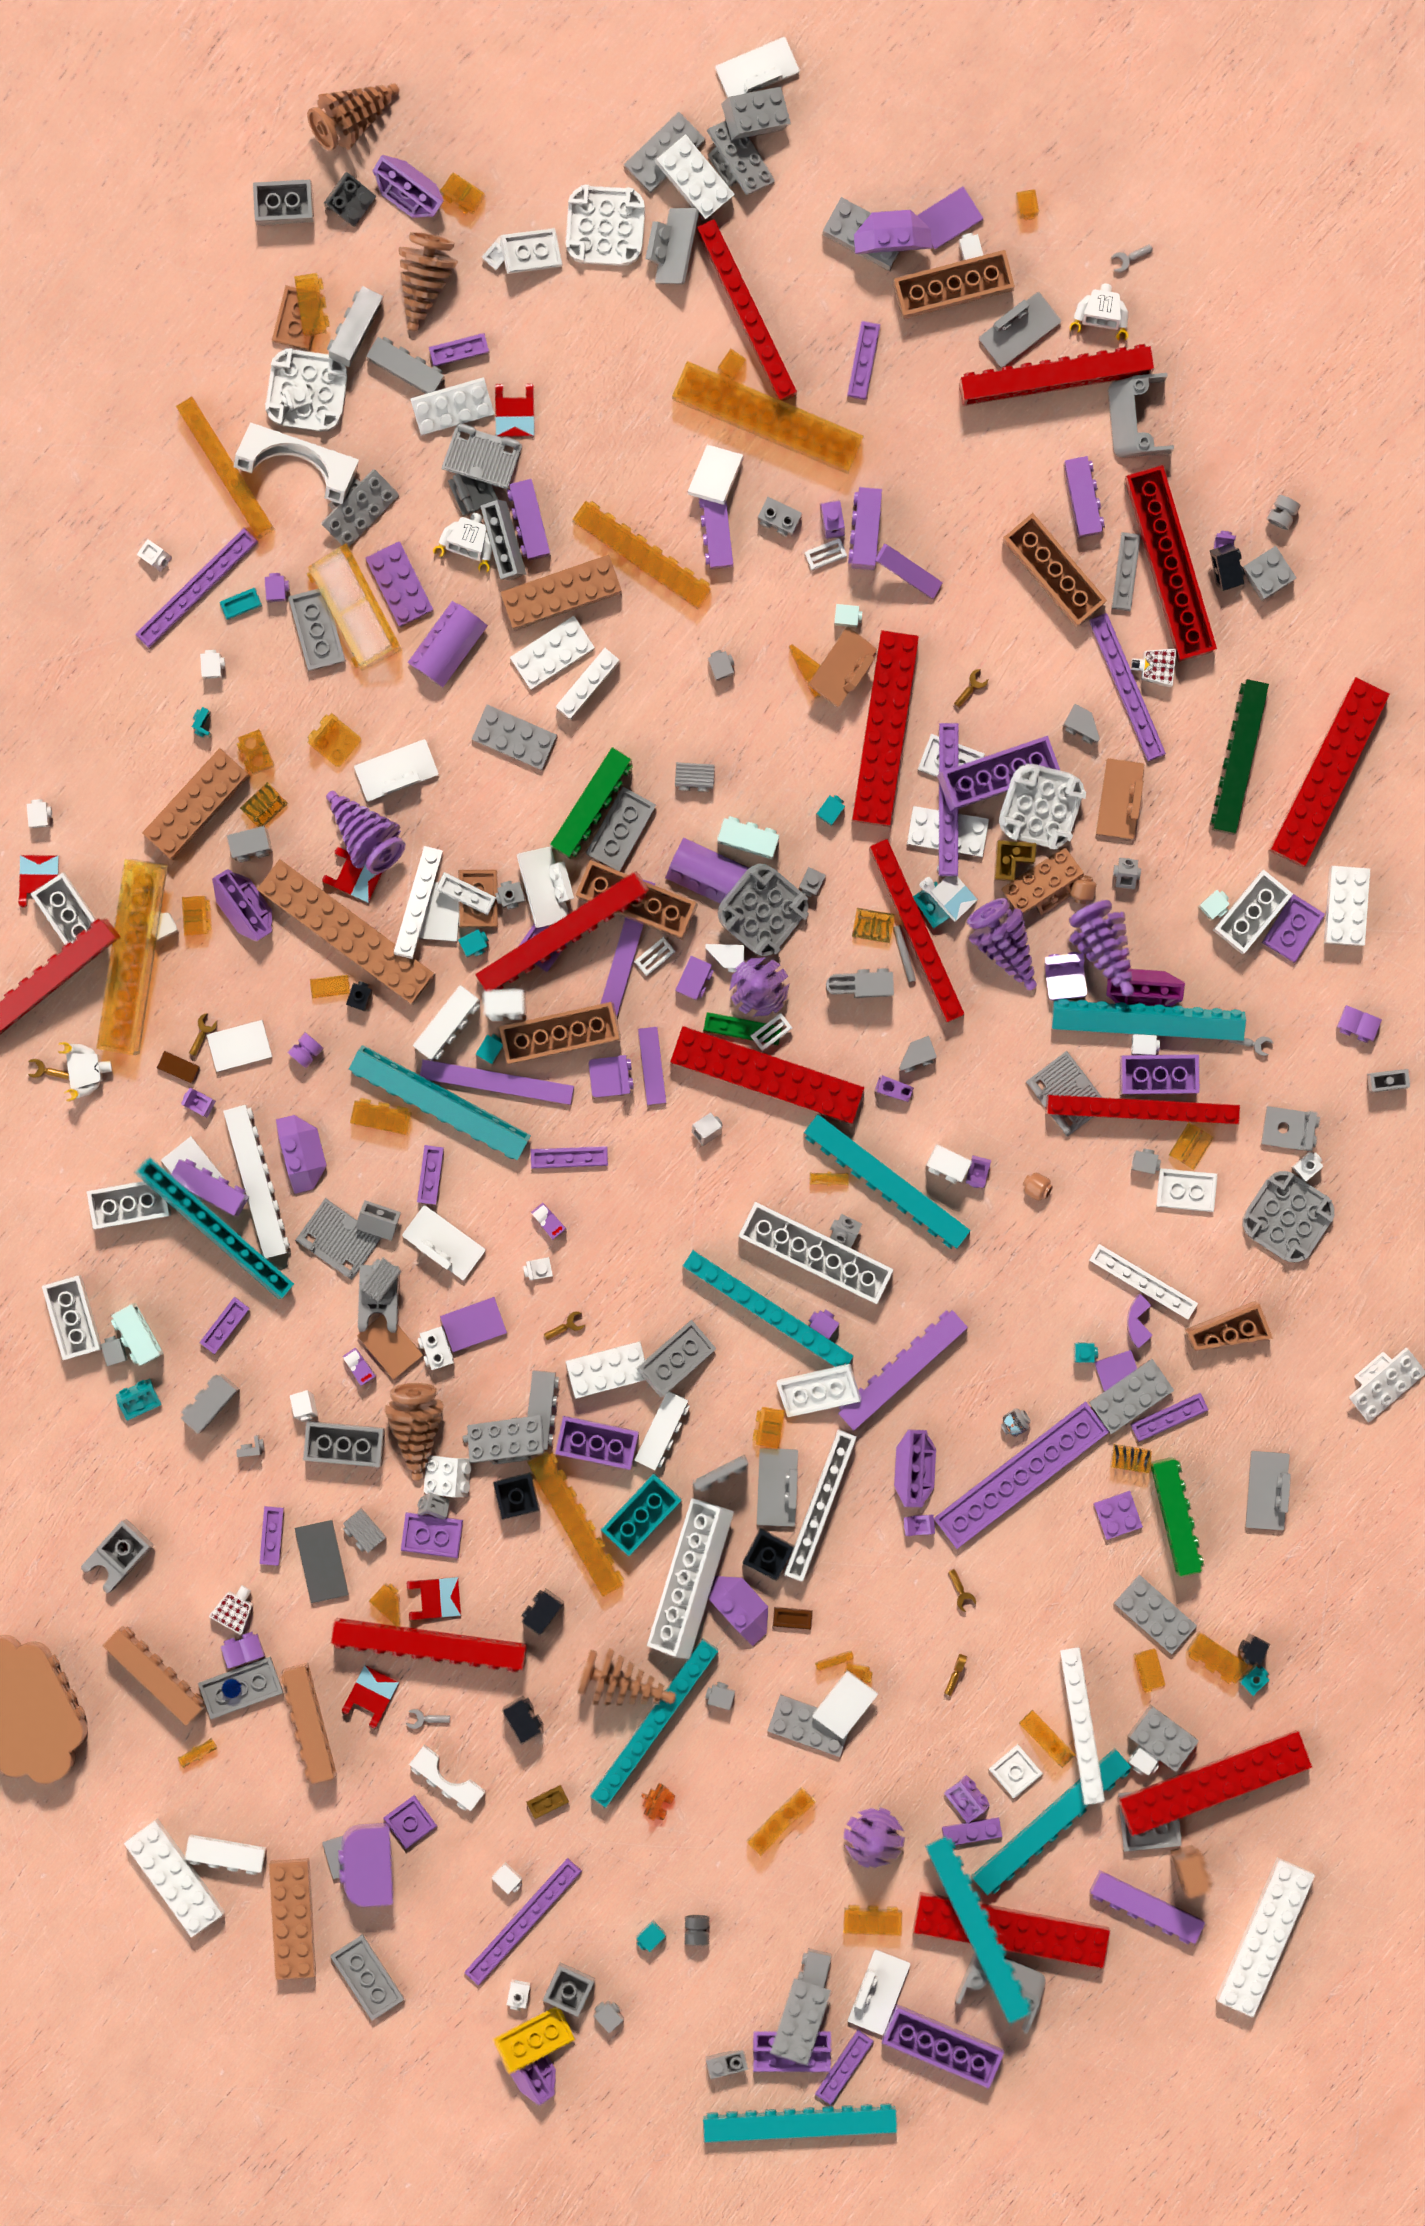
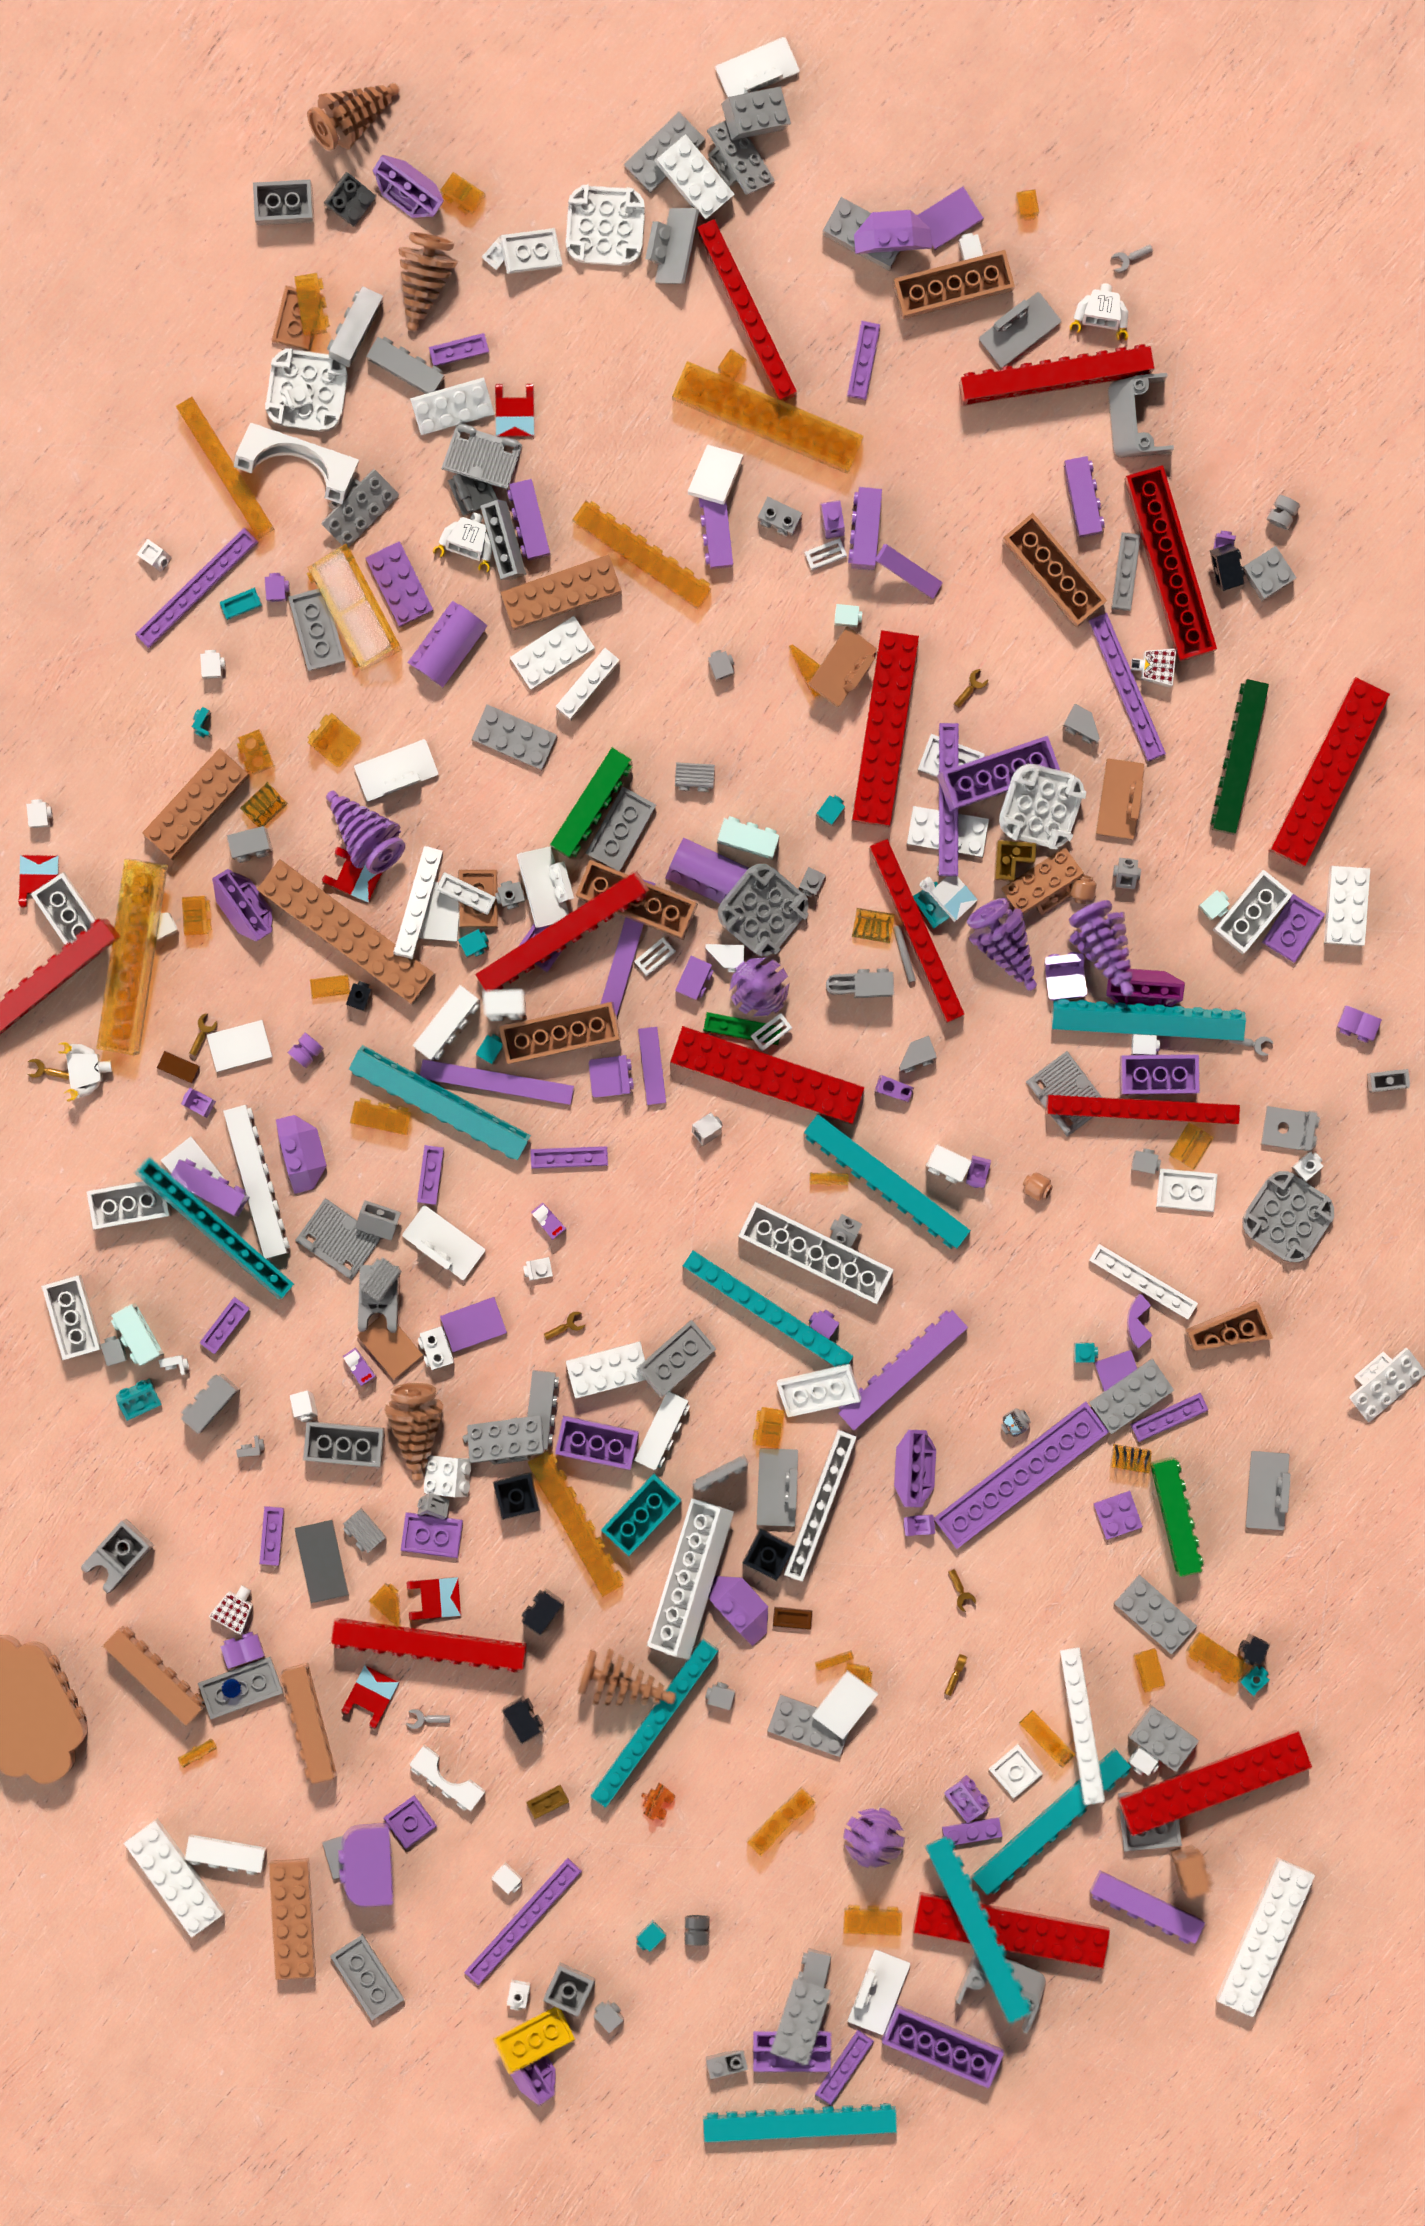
(171, 1363): none -> white bracket

